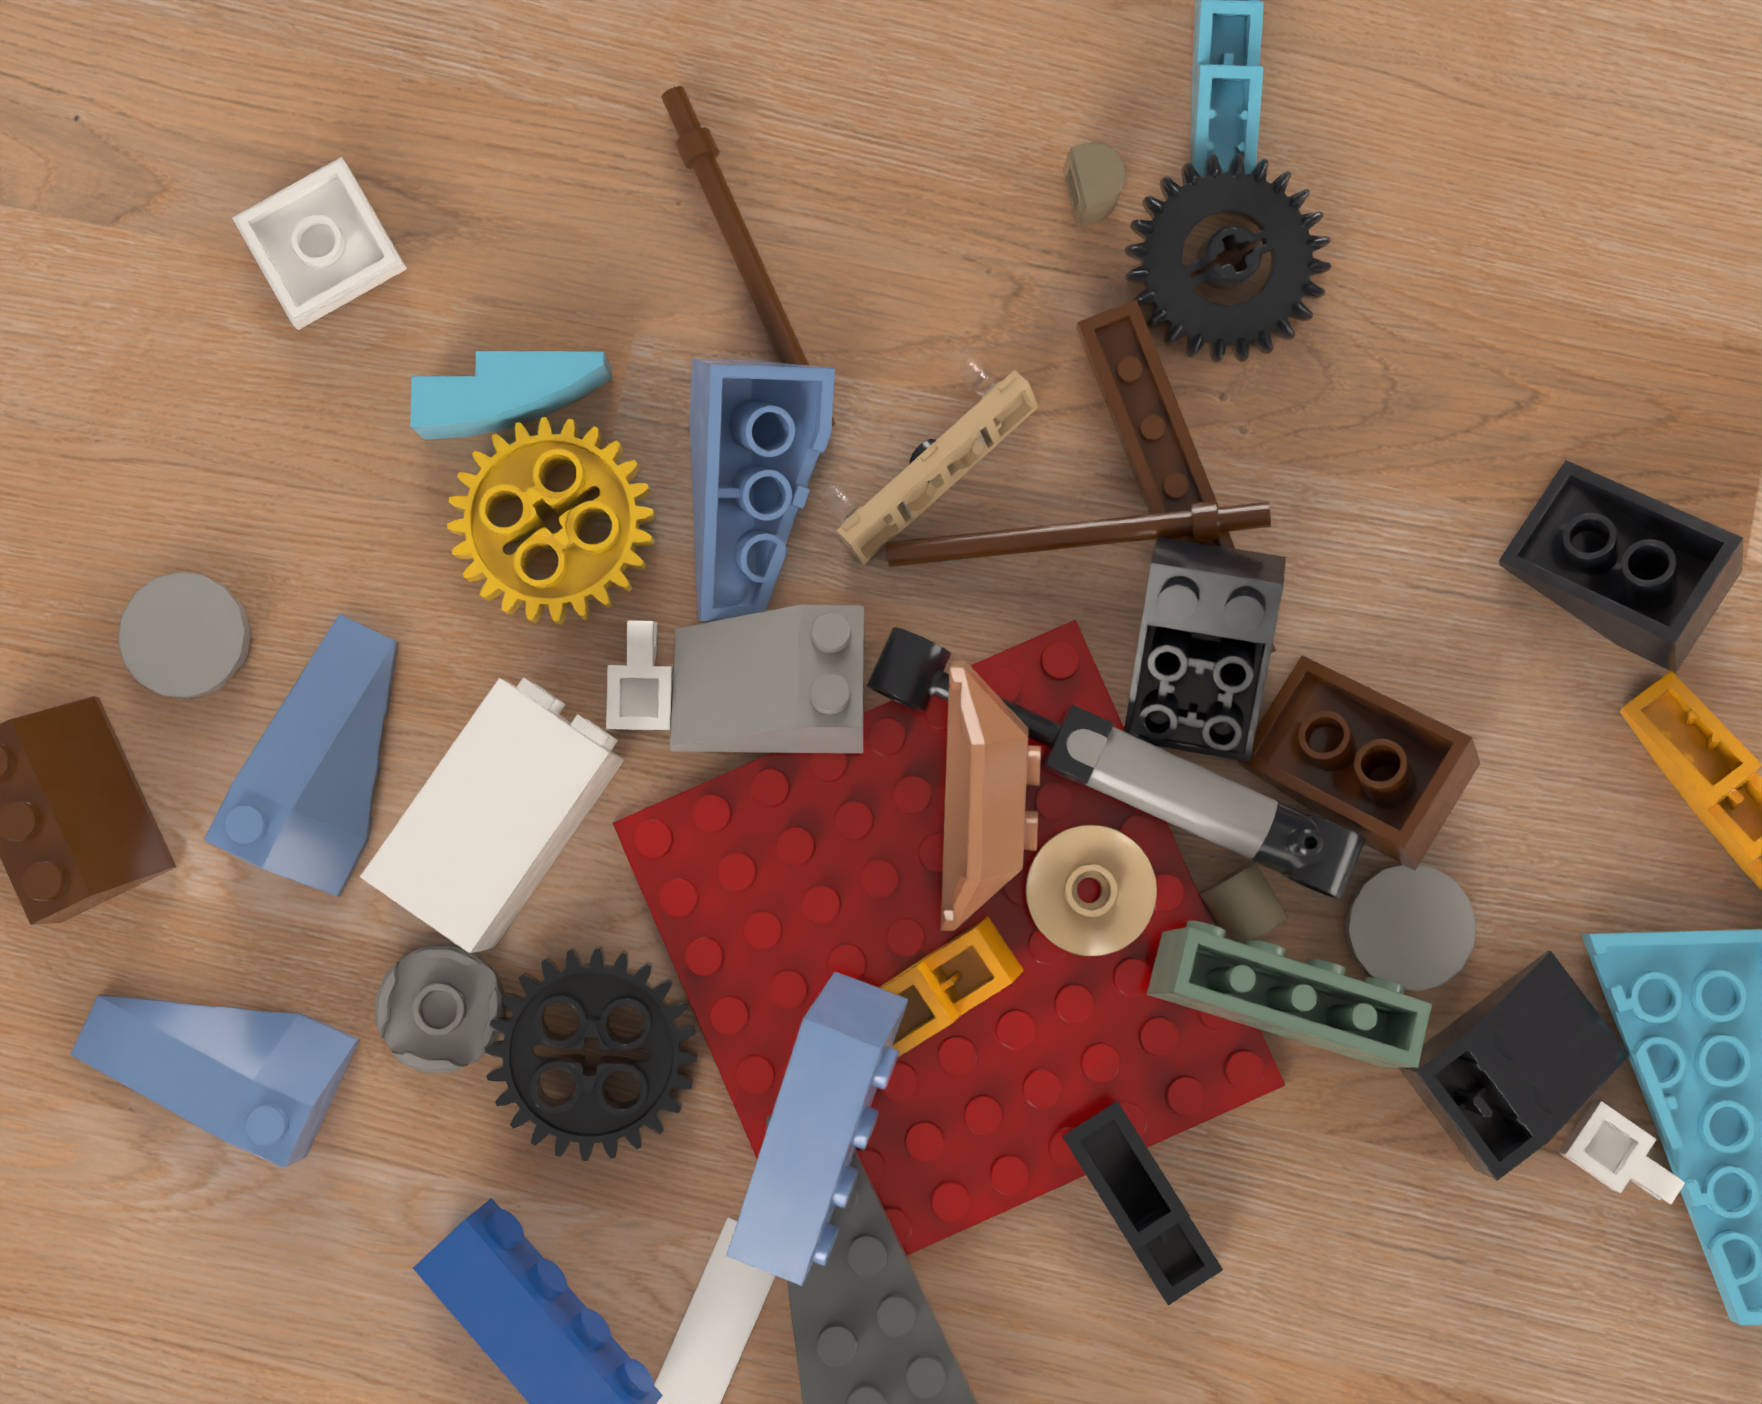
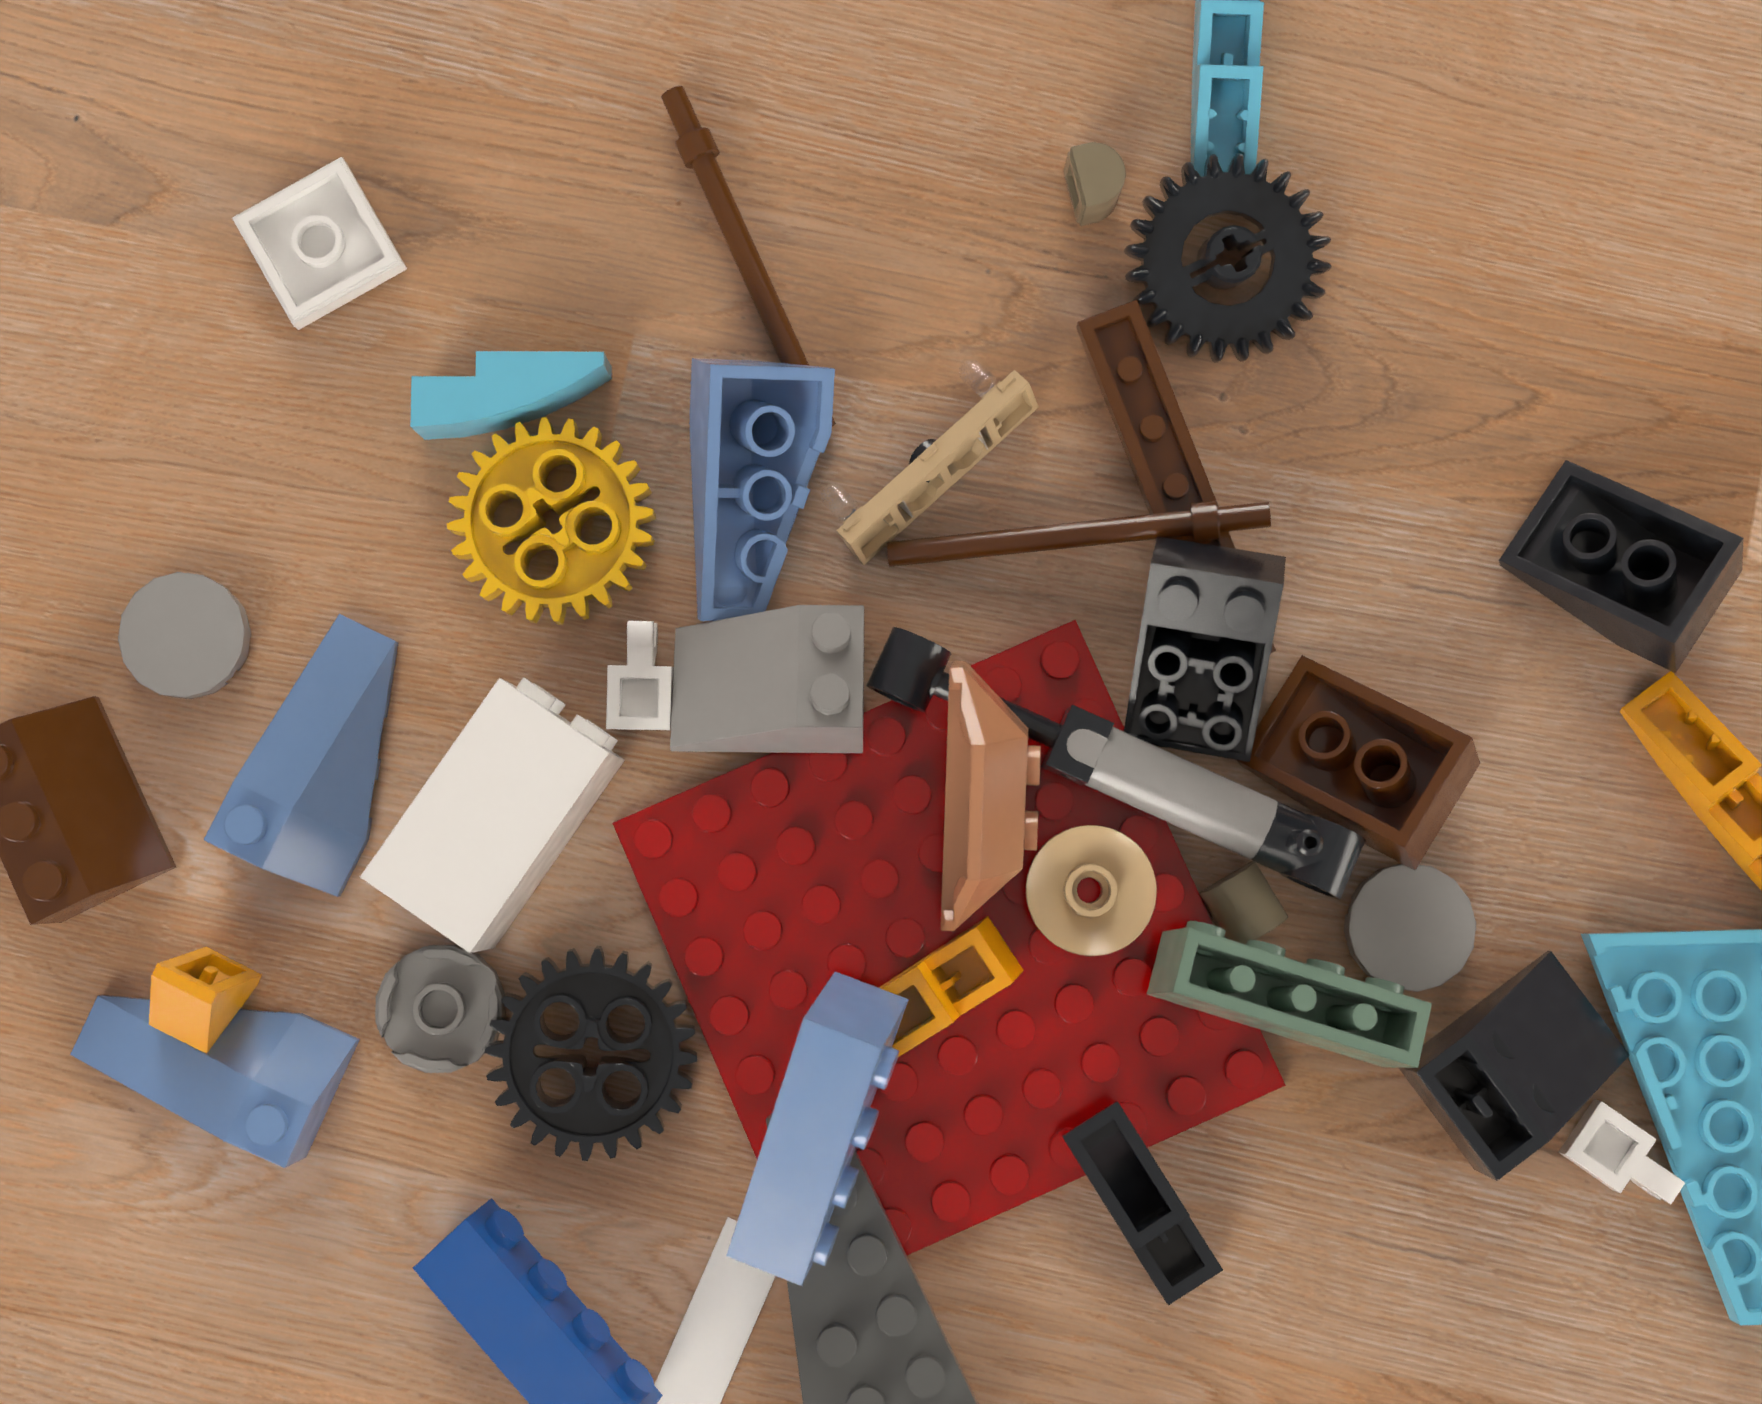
(198, 995): none -> light orange slope

